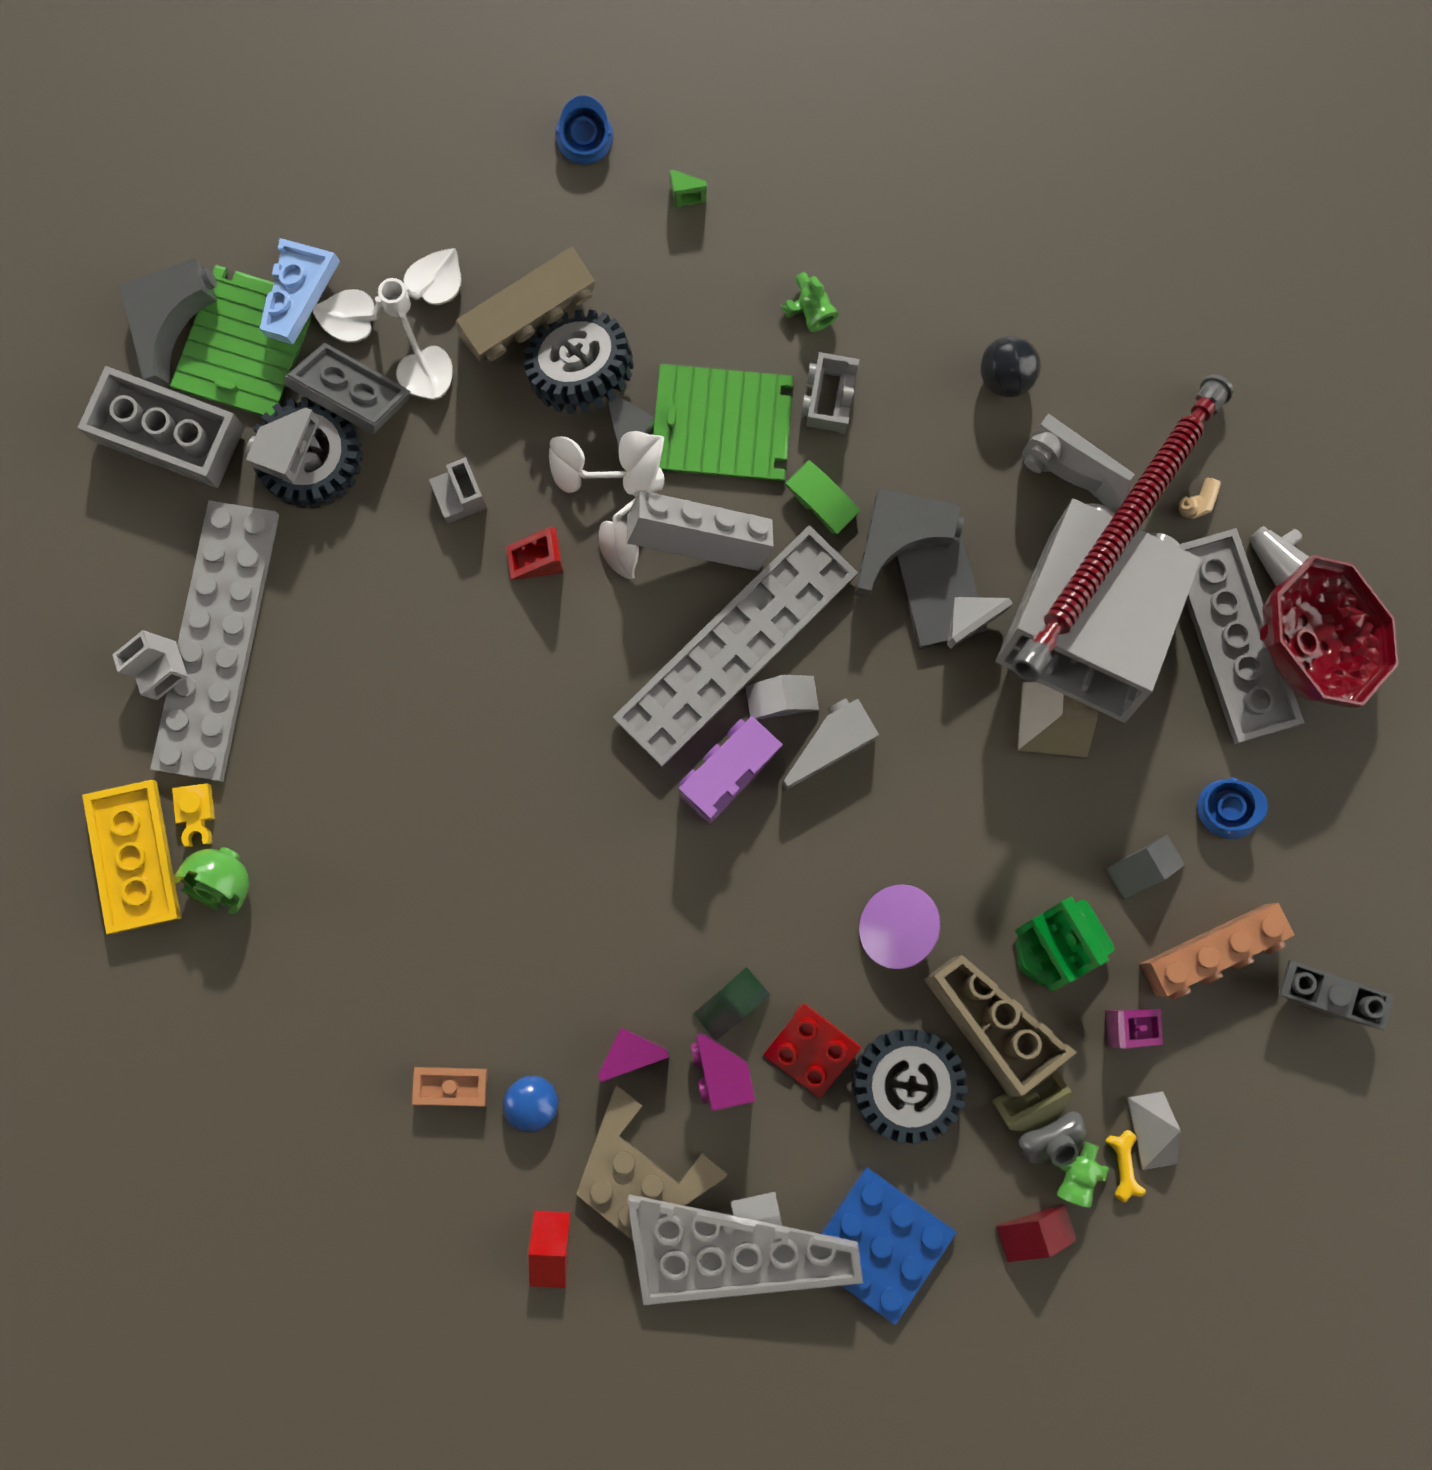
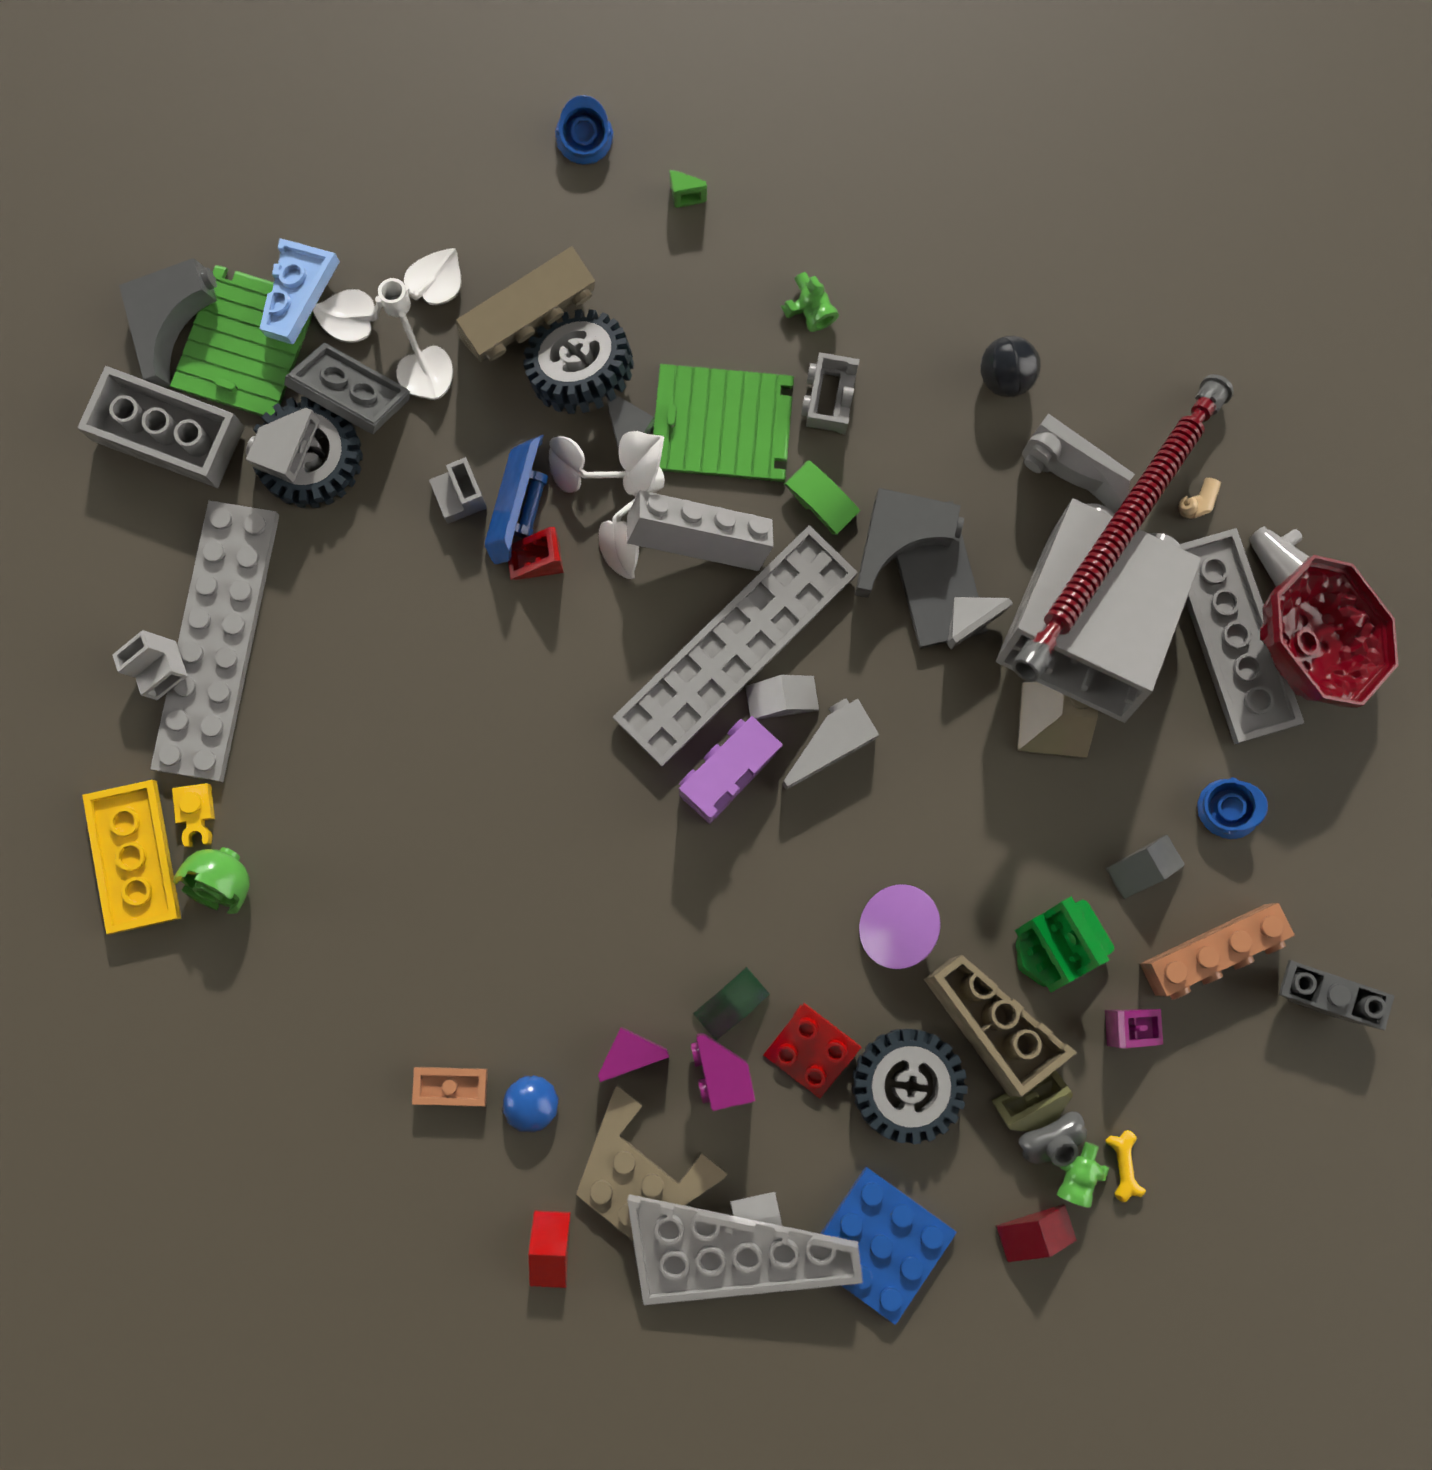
(510, 499): none -> blue piece
(1155, 1130): light grey slope -> none

